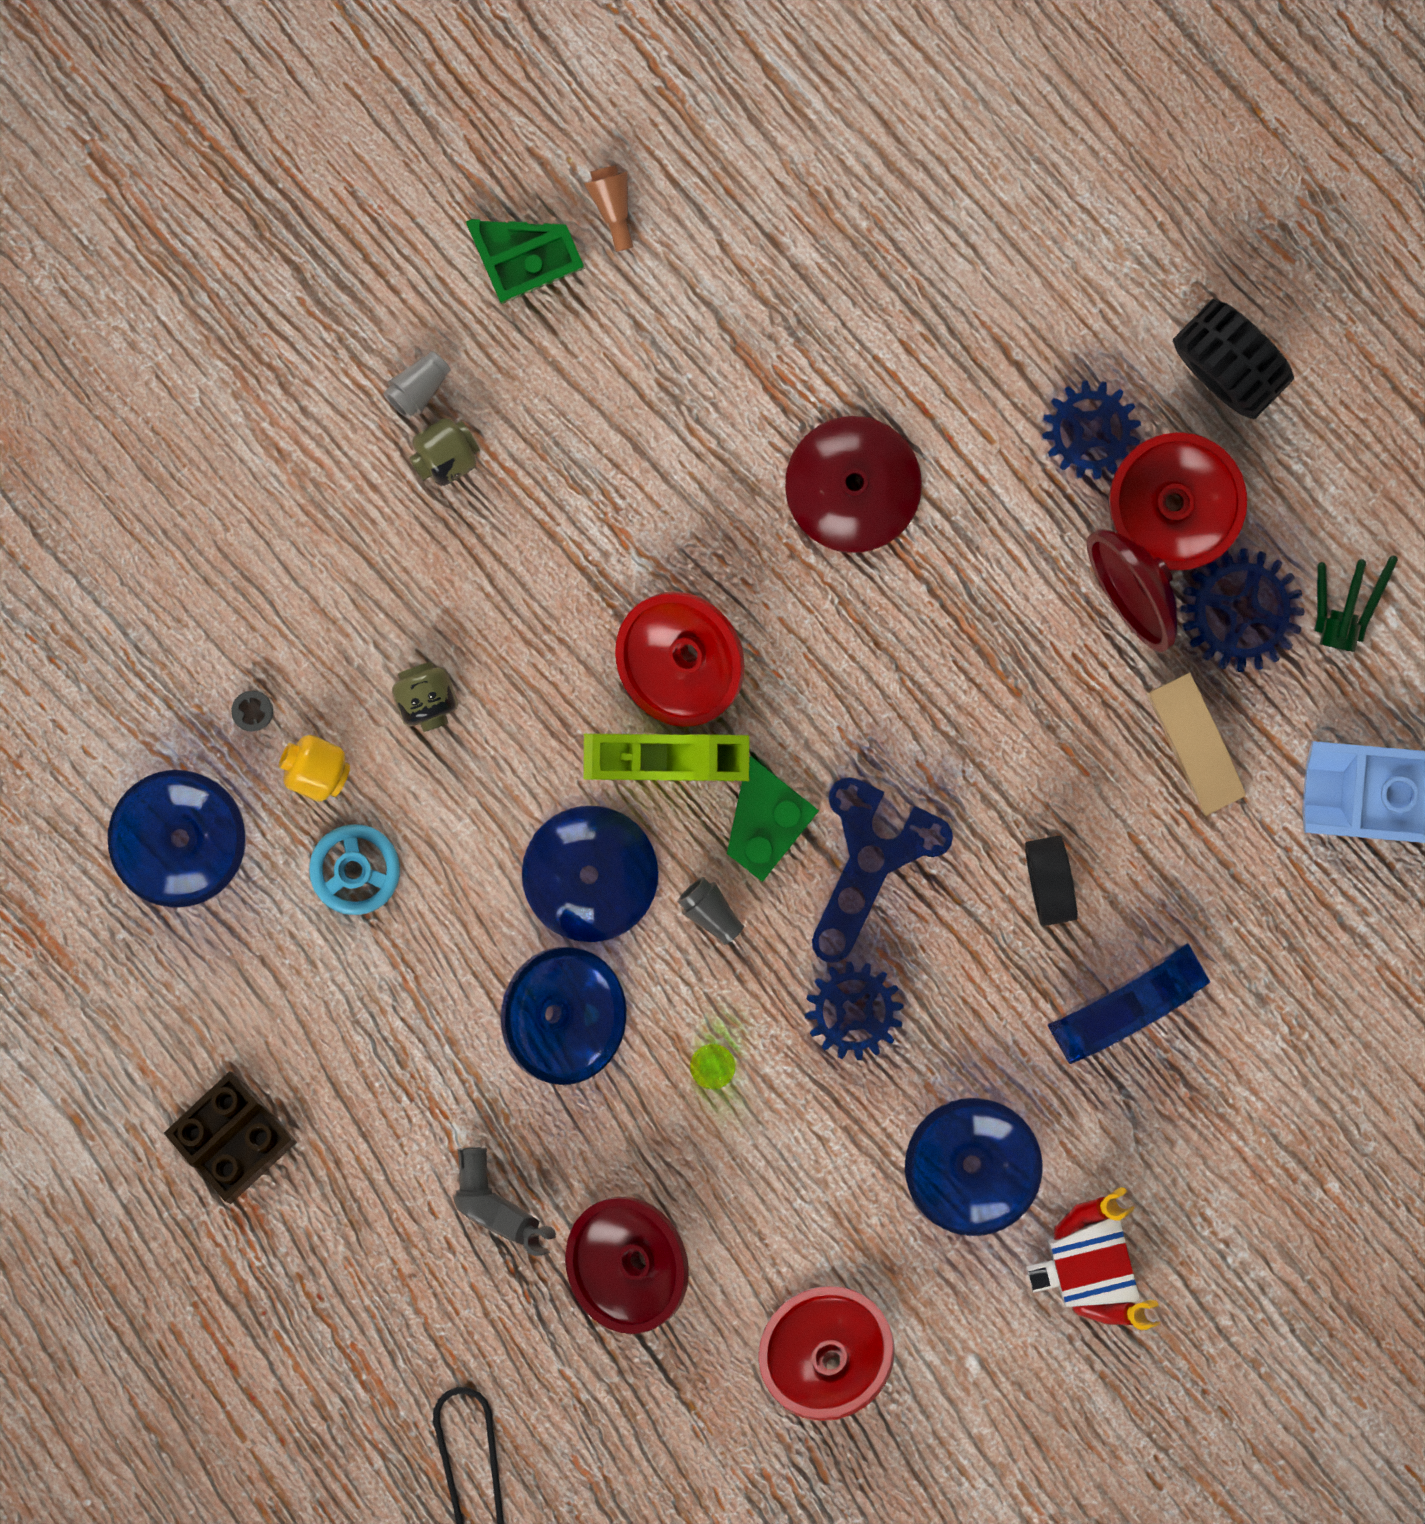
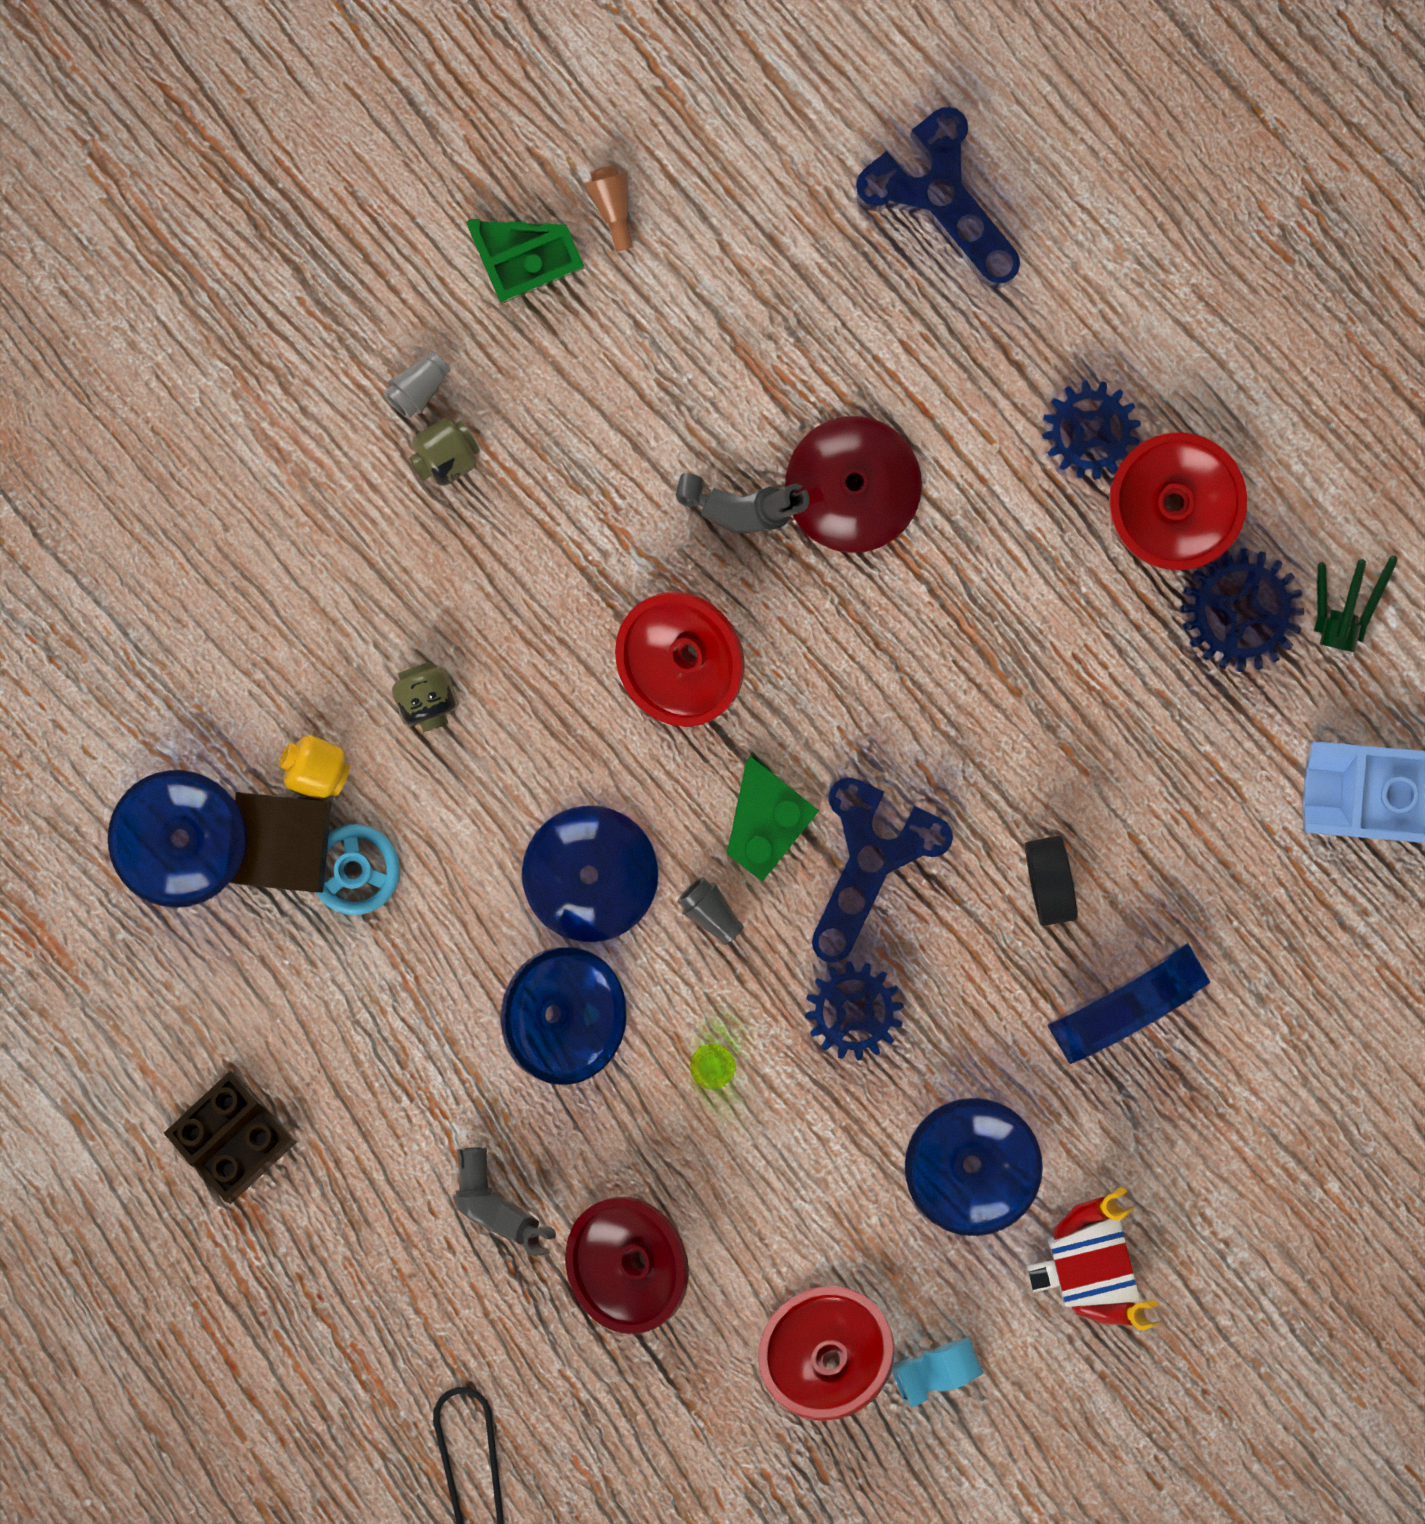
(265, 706): dark grey bush -> none
(284, 842): none -> dark brown slope
(666, 757): lime arch -> none
(752, 513): none -> dark grey arm
(911, 195): none -> clear blue beam
(936, 1369): none -> medium azure leg
(1136, 587): dark red dish -> none
(1196, 743): tan slope -> none
(1233, 359): black tyre -> none

